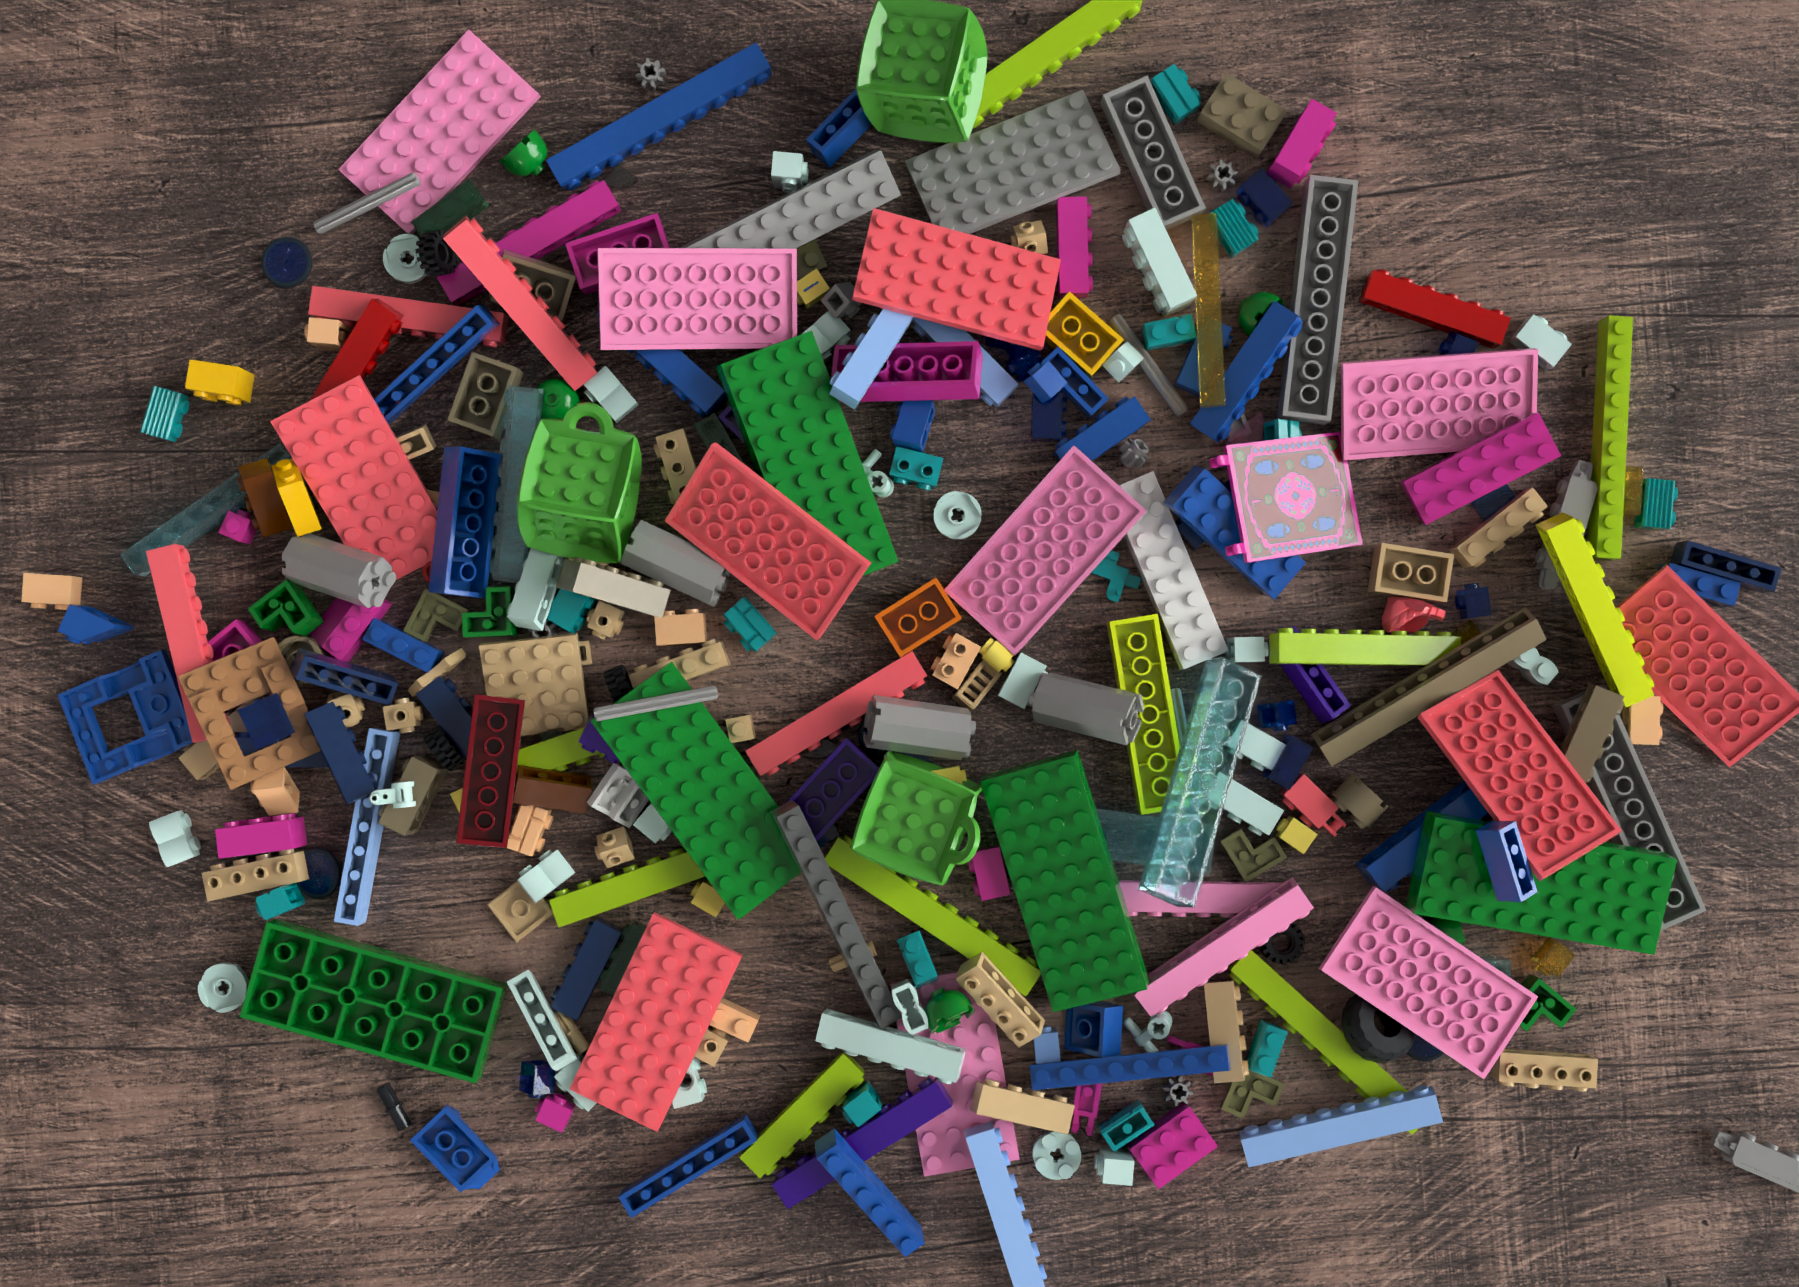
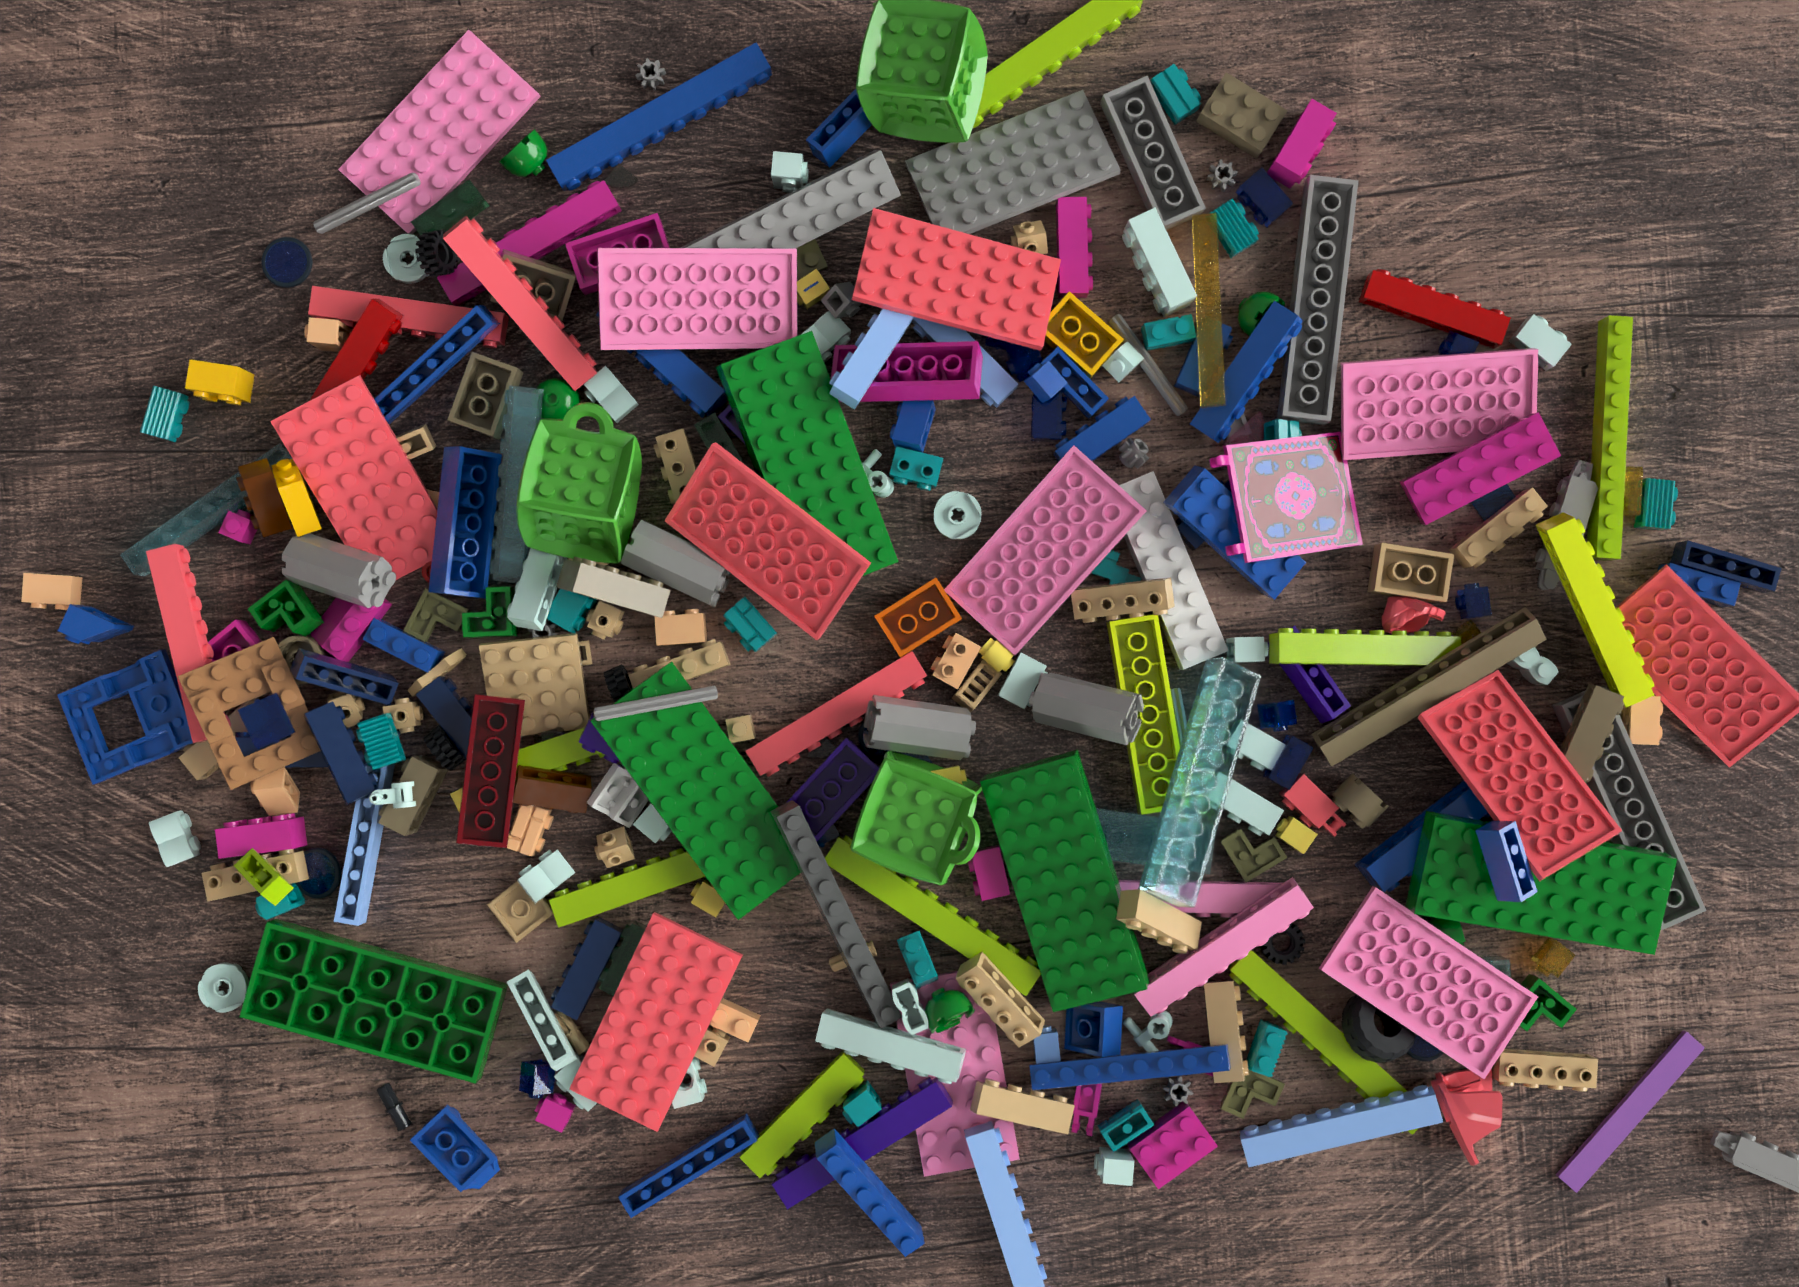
(263, 877): none -> lime brick
(380, 741): none -> teal brick
(1063, 1167): light aqua plate -> none
(1123, 598): none -> tan brick
(1158, 920): none -> tan brick
(1468, 1107): none -> coral piece
(1630, 1111): none -> medium lavender tile

